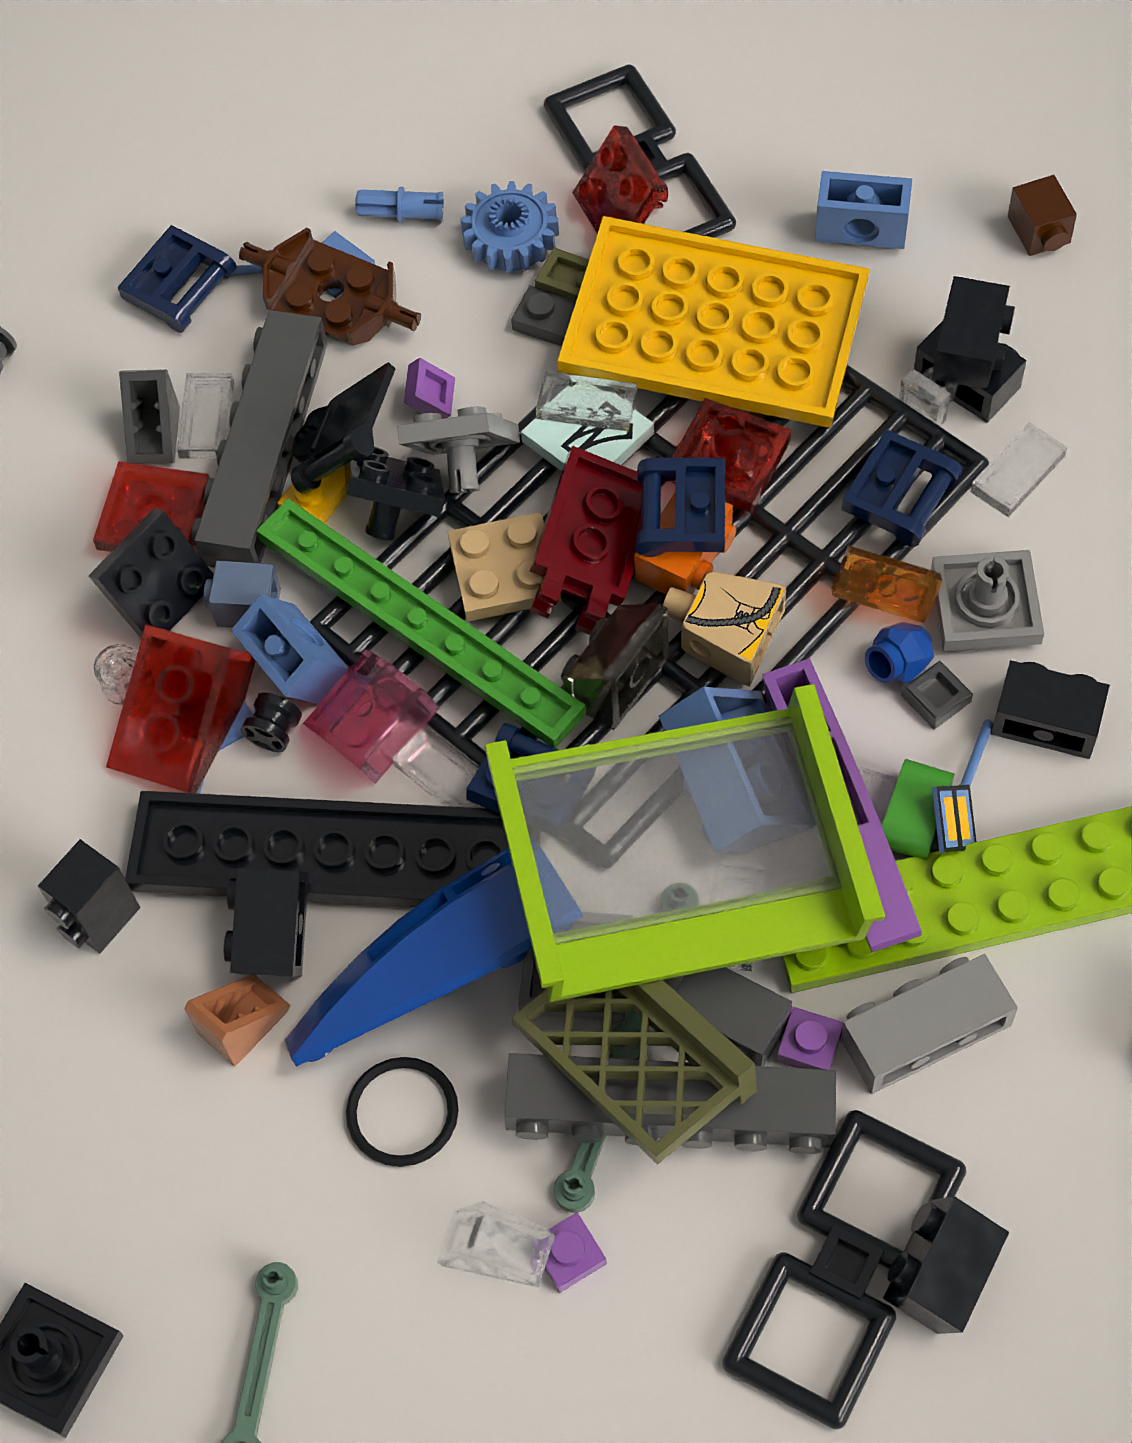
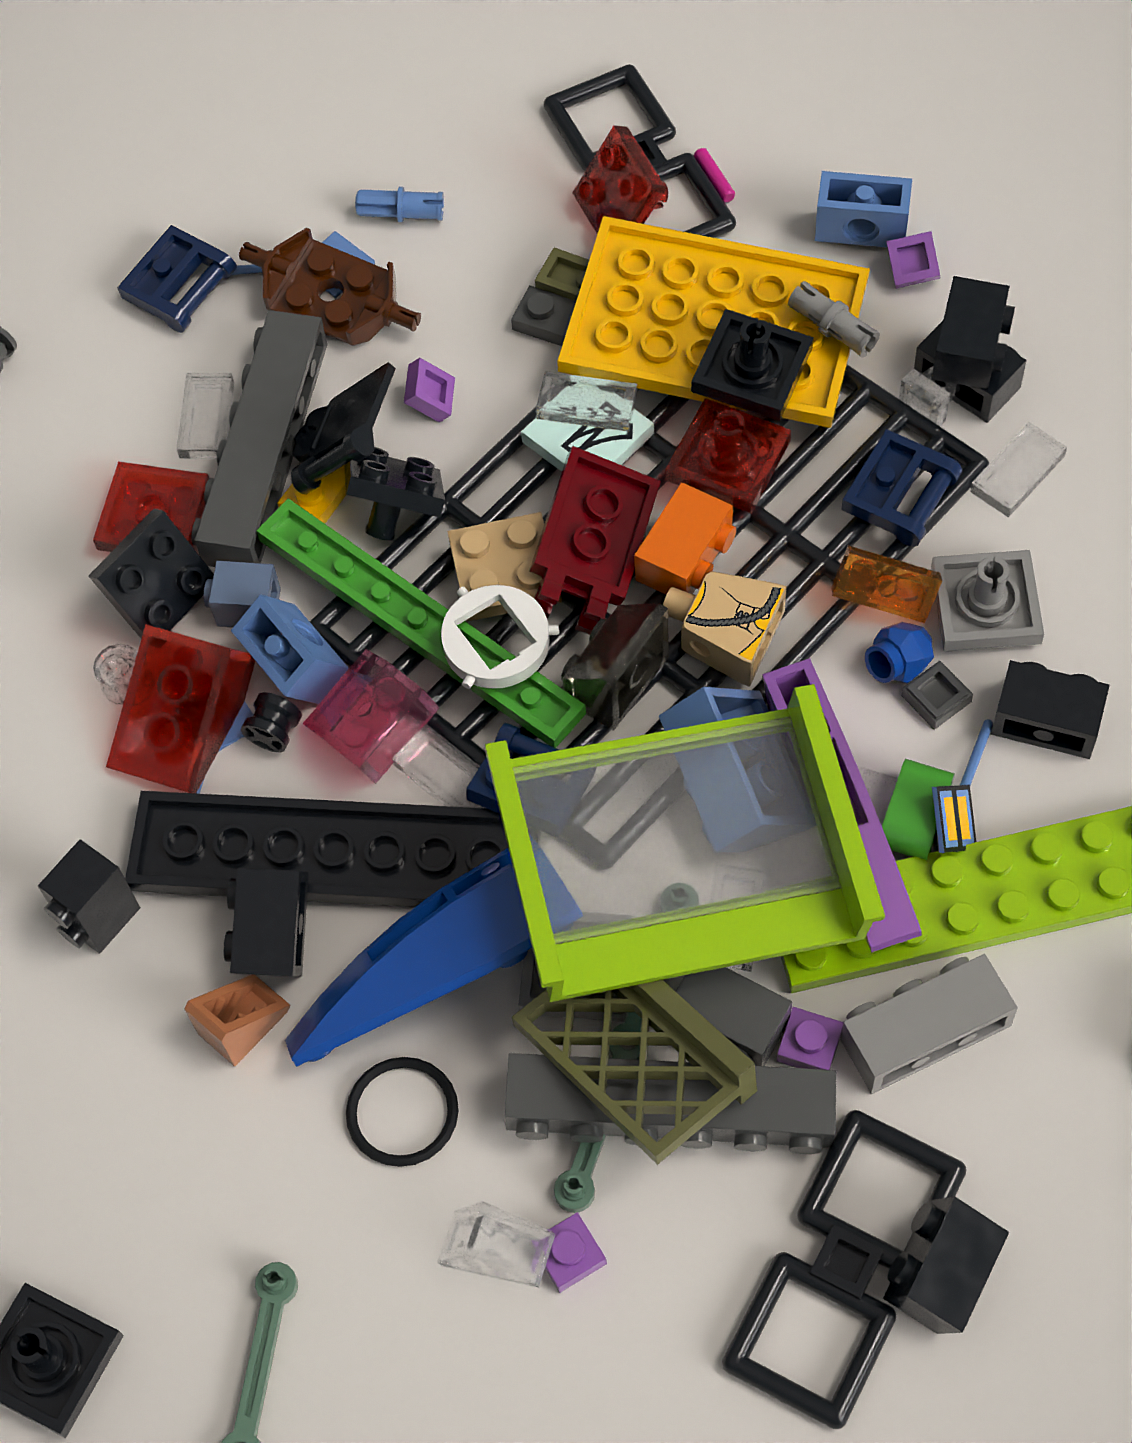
(149, 416): dark grey slope -> none
(459, 439): light grey plate -> none
(510, 227): medium blue gear -> none
(525, 613): none -> white piece
(697, 505): dark blue plate -> none
(714, 174): none -> dark pink piece
(752, 364): none -> black plate
(833, 319): none -> light grey pin
(913, 259): none -> medium lavender plate
(1042, 215): reddish brown brick -> none

